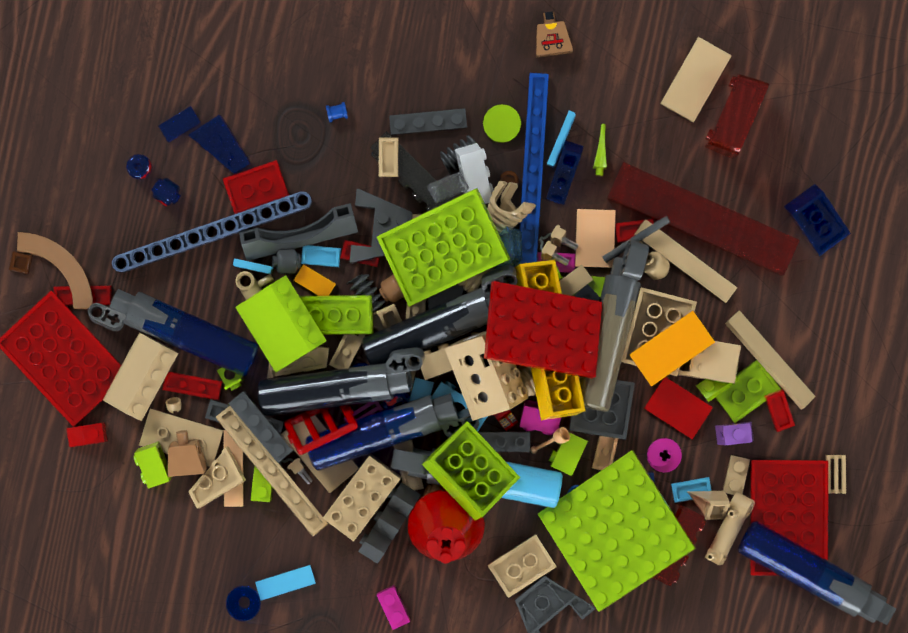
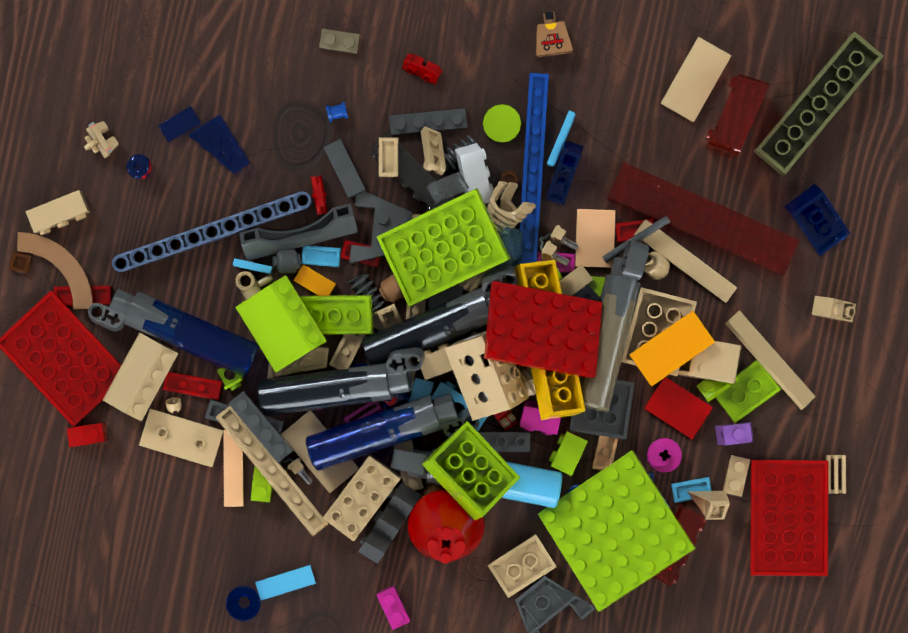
(58, 212): none -> tan brick
(95, 132): none -> tan hips
(152, 464): lime brick -> none
(166, 192): clear blue head -> none
(185, 456): medium nougat torso -> none
(217, 480): tan wing -> none
(255, 187): red tile -> none
(317, 440): red bar -> none
(319, 195): none -> red pin
(339, 41): none -> dark tan plate
(344, 168): none -> dark grey tile
(429, 73): none -> red hinge
(433, 151): none -> tan plate
(560, 436): light nougat hinge -> none
(600, 162): lime piece -> none
(738, 511): tan piece -> none
(779, 410): red tile -> none
(814, 573): clear blue piece -> none
(818, 103): none -> olive brick
(833, 308): none -> tan slope

